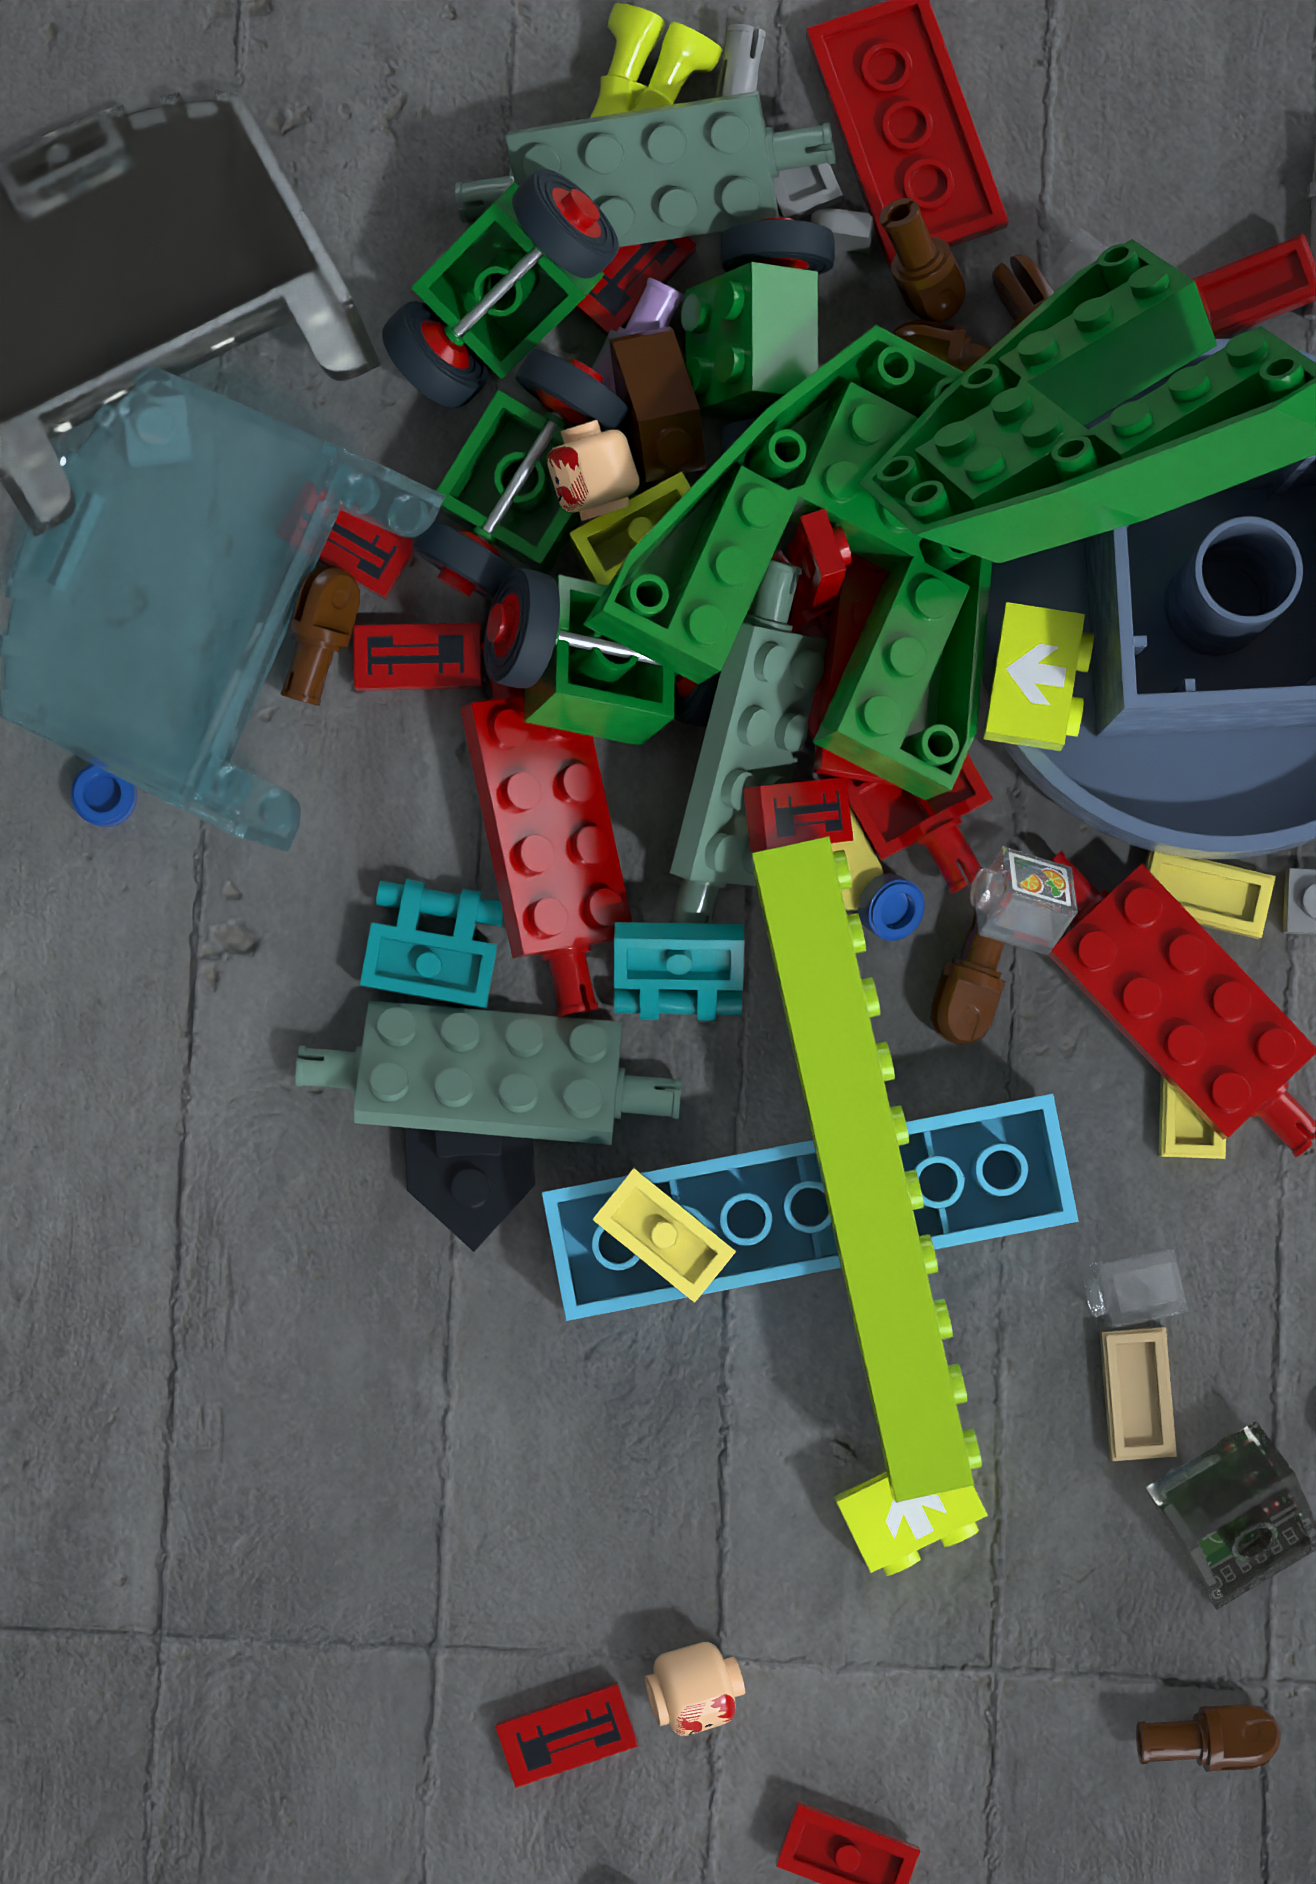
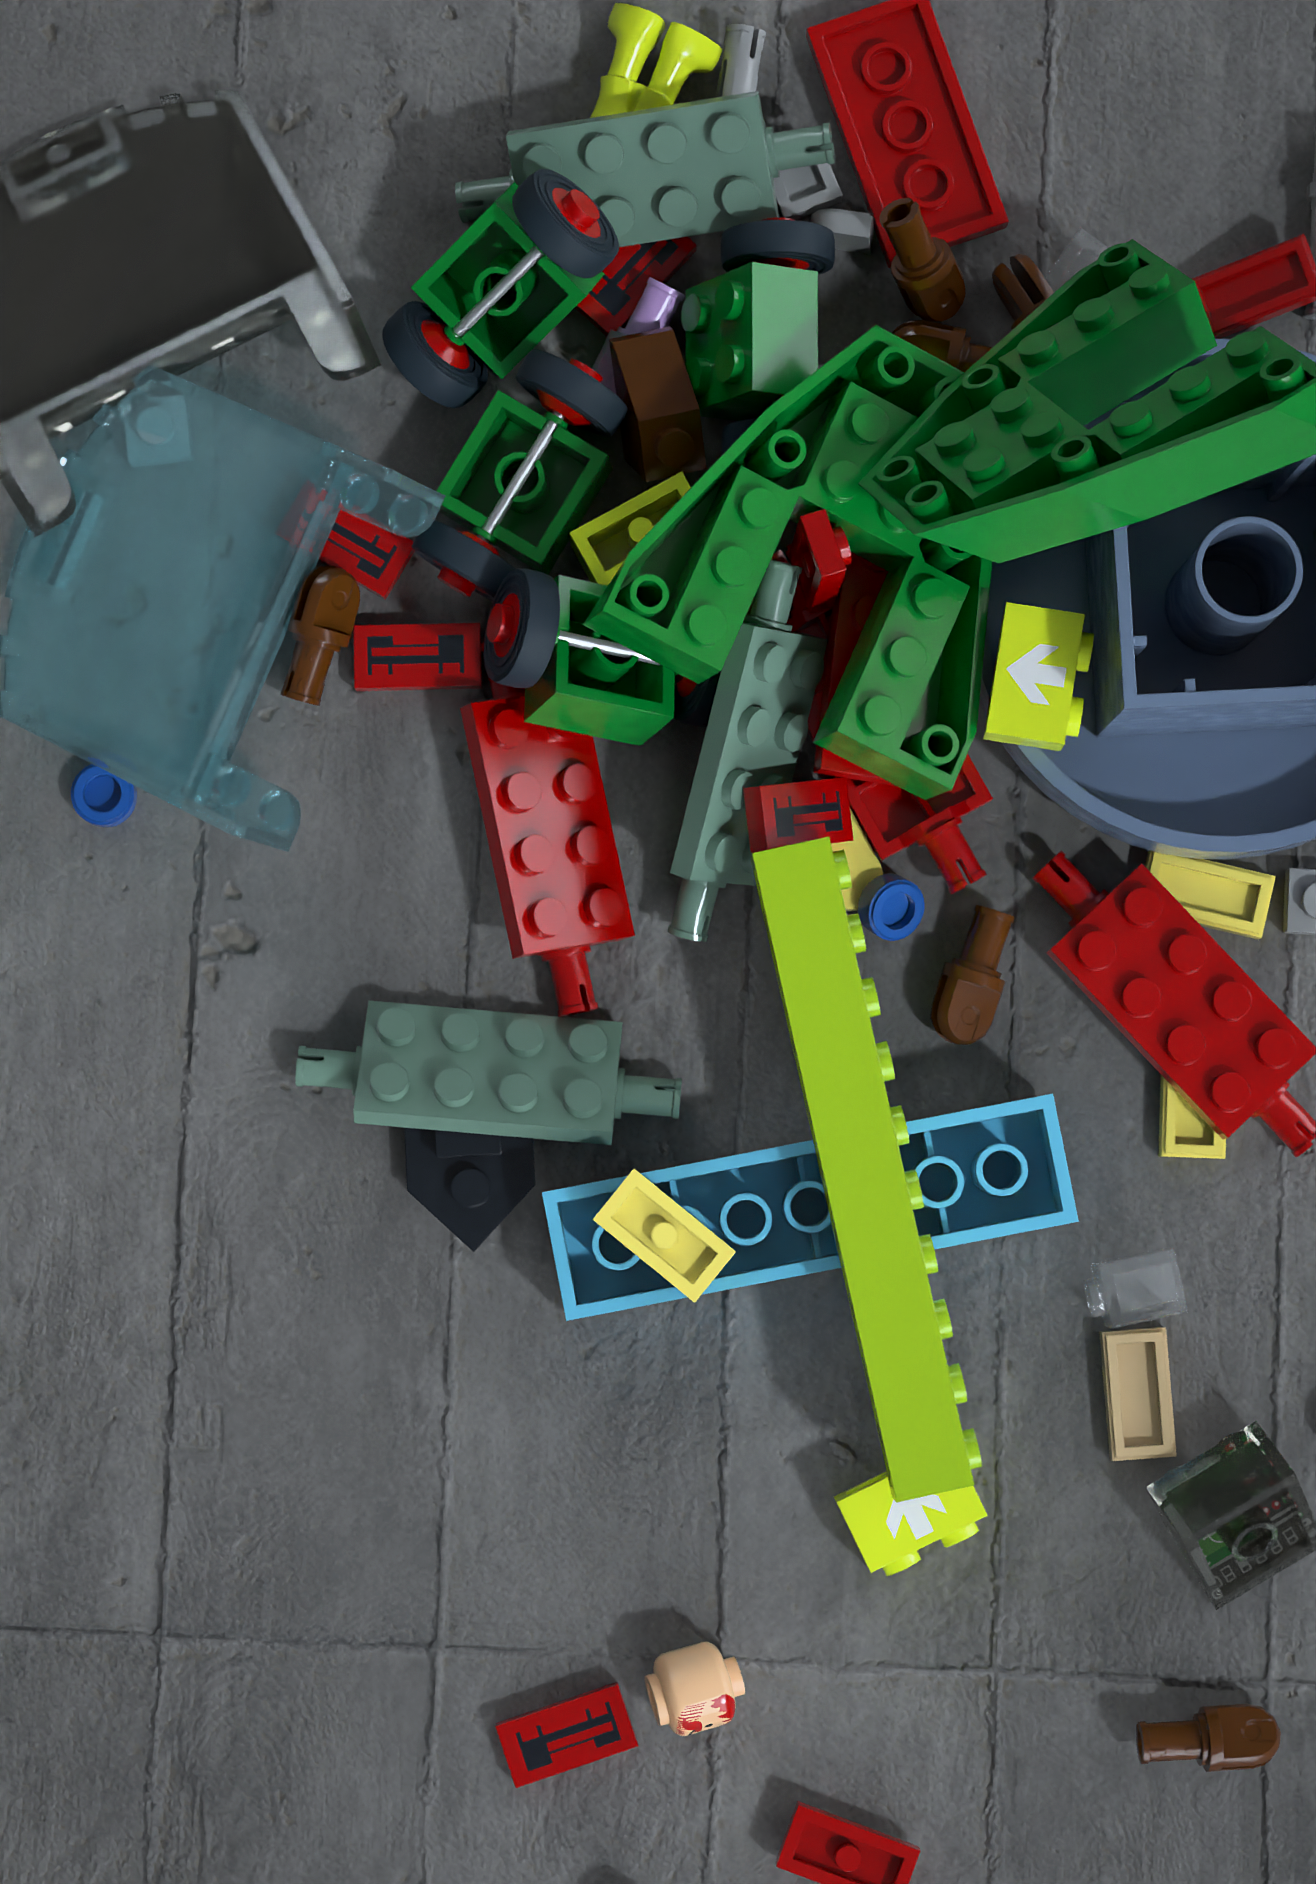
(431, 963): teal plate -> none
(592, 470): light nougat head -> none
(678, 969): teal plate -> none
(1024, 900): clear brick -> none

